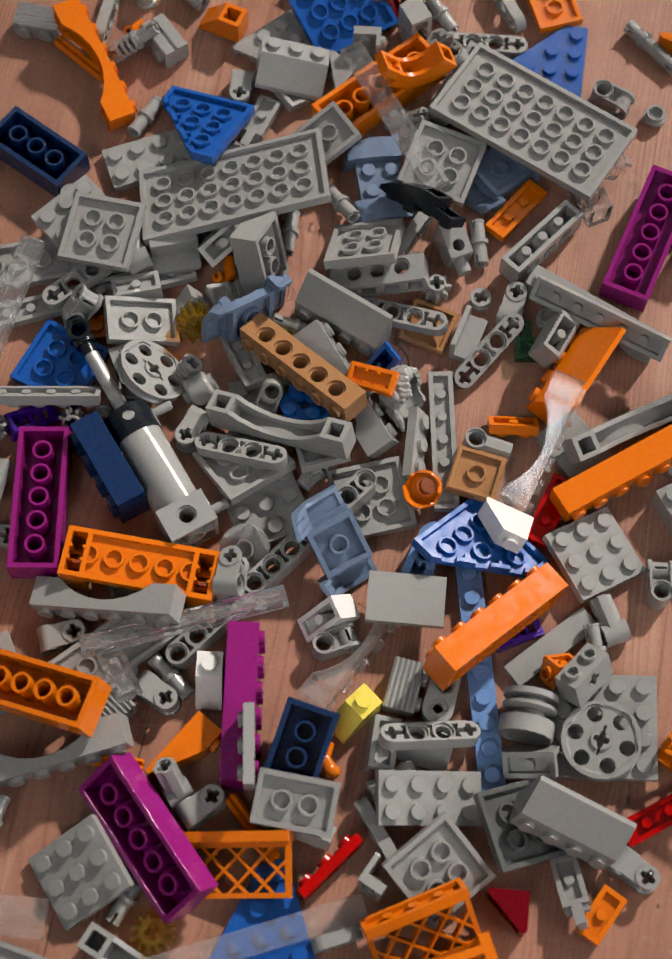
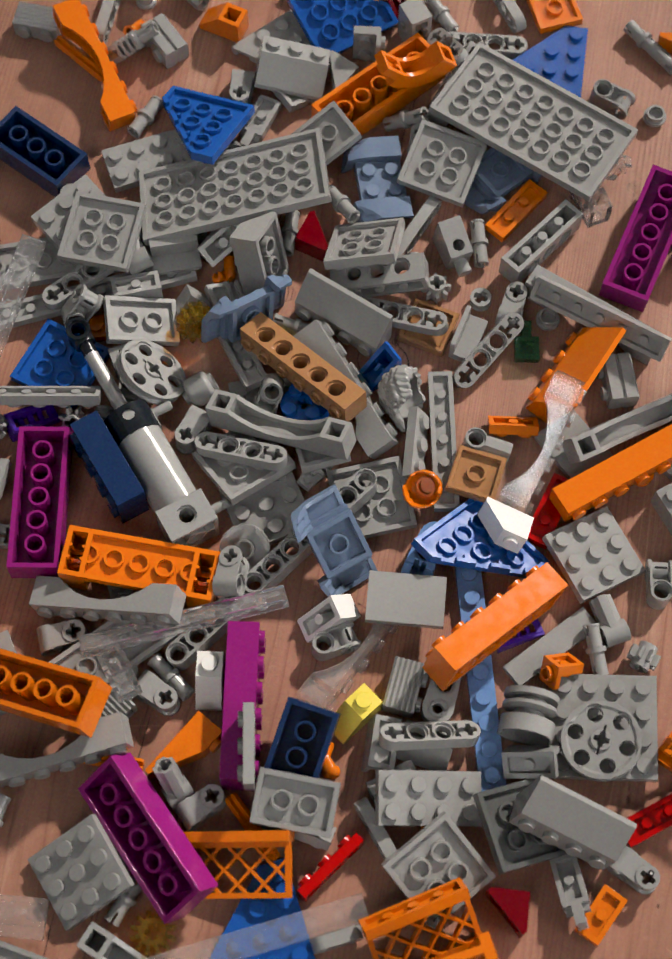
(189, 365): light grey bush -> none
(311, 239): none -> dark red slope
(369, 884): light grey panel -> none
(373, 378): orange plate -> none
(394, 116): clear tile -> none
(425, 199): black slope -> none
(553, 339): light grey brick -> none
(584, 675): light grey brick -> none
(619, 382): none -> light grey brick
(643, 656): none -> light grey gear

